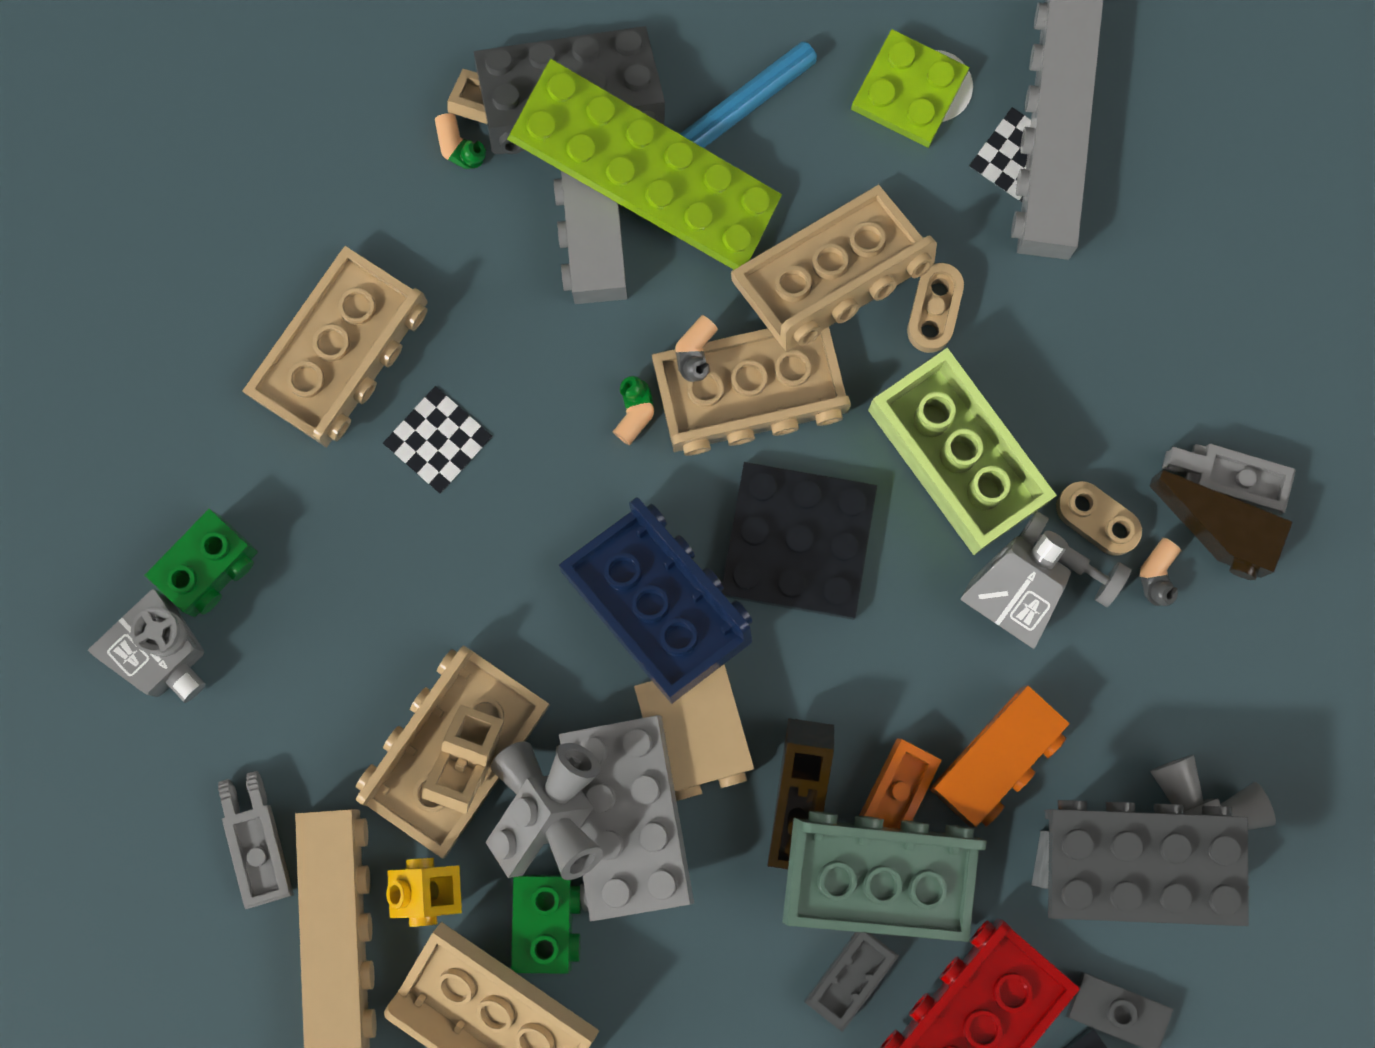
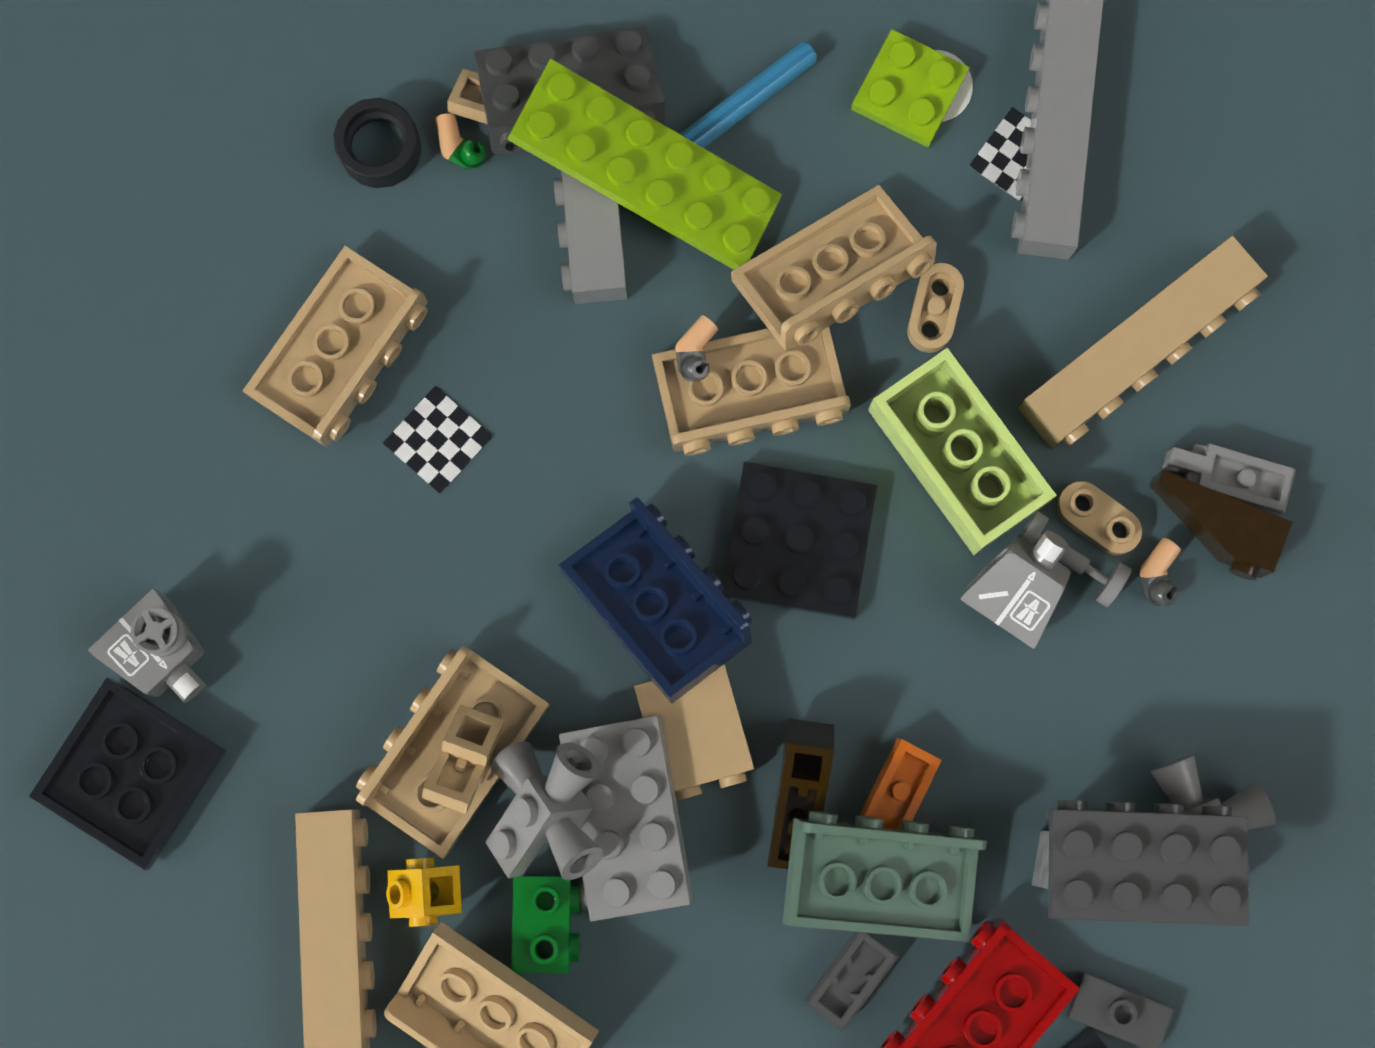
(127, 773): none -> black plate
(202, 564): green brick -> none
(254, 844): light grey hinge -> none
(362, 114): none -> black tyre
(638, 407): arm -> none
(1000, 758): orange brick -> none
(1143, 342): none -> tan brick

